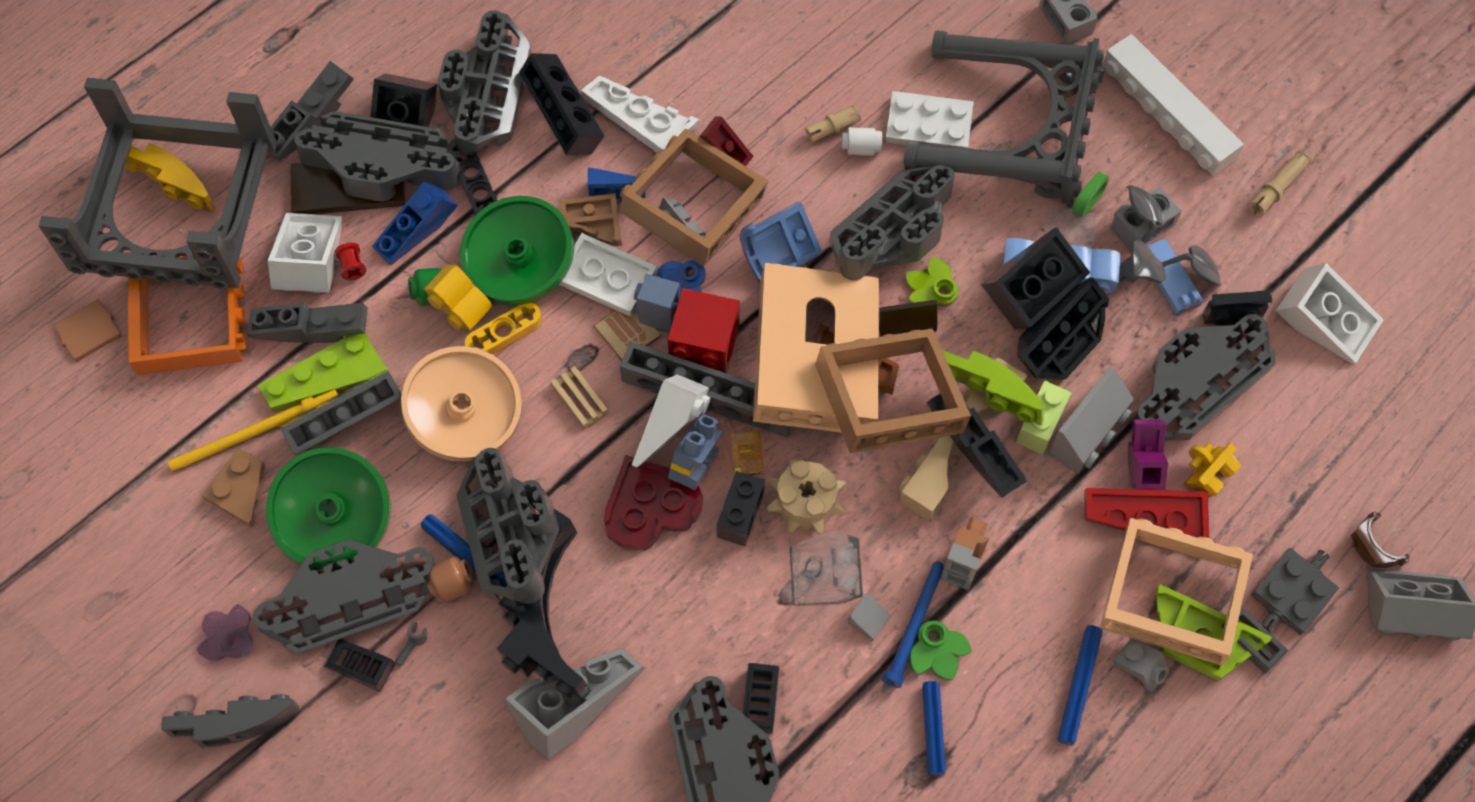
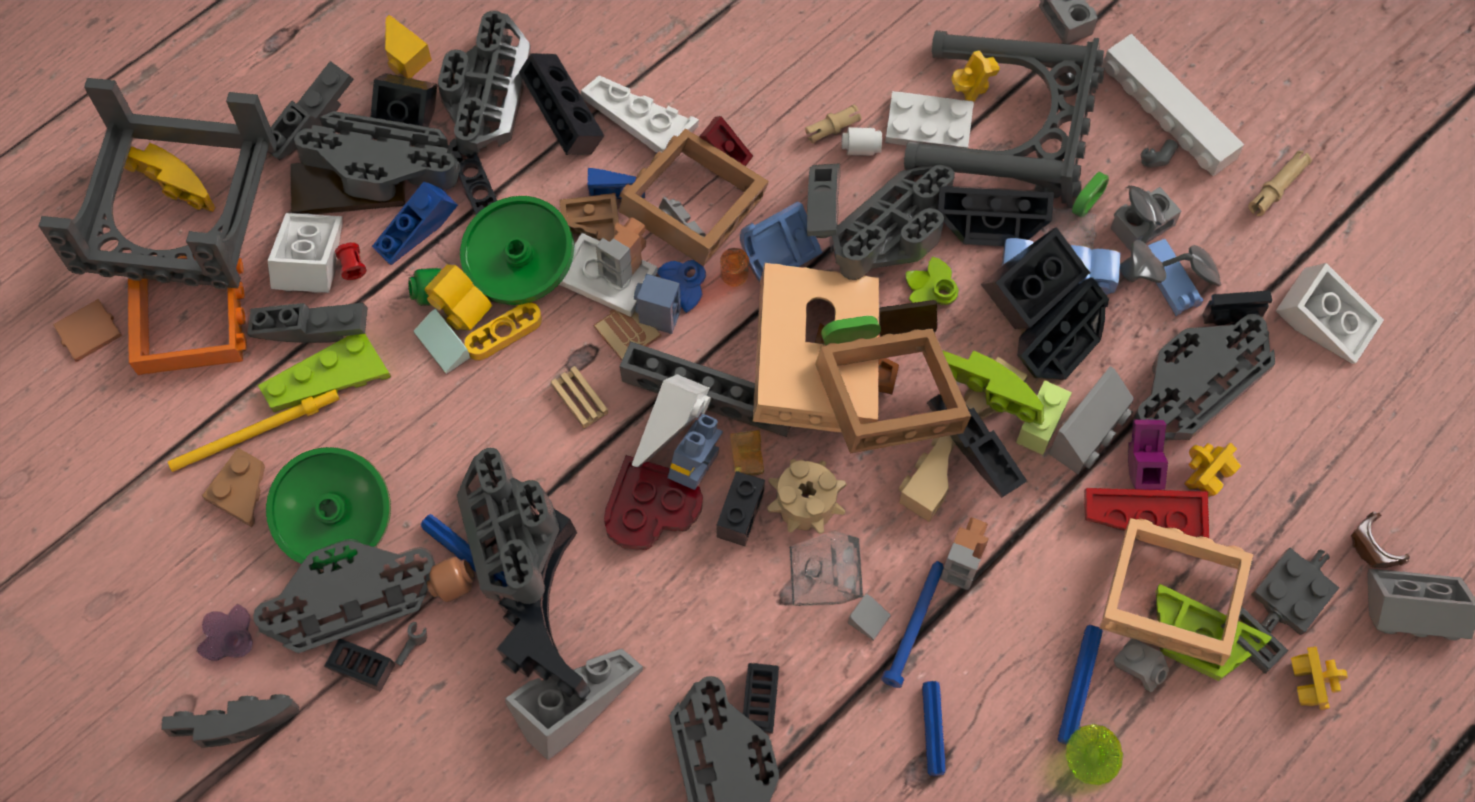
(340, 411): dark grey brick -> none
(404, 49): none -> yellow slope
(441, 342): none -> light aqua slope
(460, 403): light nougat dish -> none
(622, 254): none -> hips
(705, 329): red brick -> none
(734, 266): none -> clear orange brick
(823, 200): none -> dark grey slope
(850, 329): none -> bright green tile
(941, 654): bright green plate -> none
(975, 76): none -> yellow hips
(994, 214): none -> black wedge
(1094, 754): none -> clear neon green wheel
(1159, 158): none -> dark grey arm
(1316, 693): none -> yellow hips

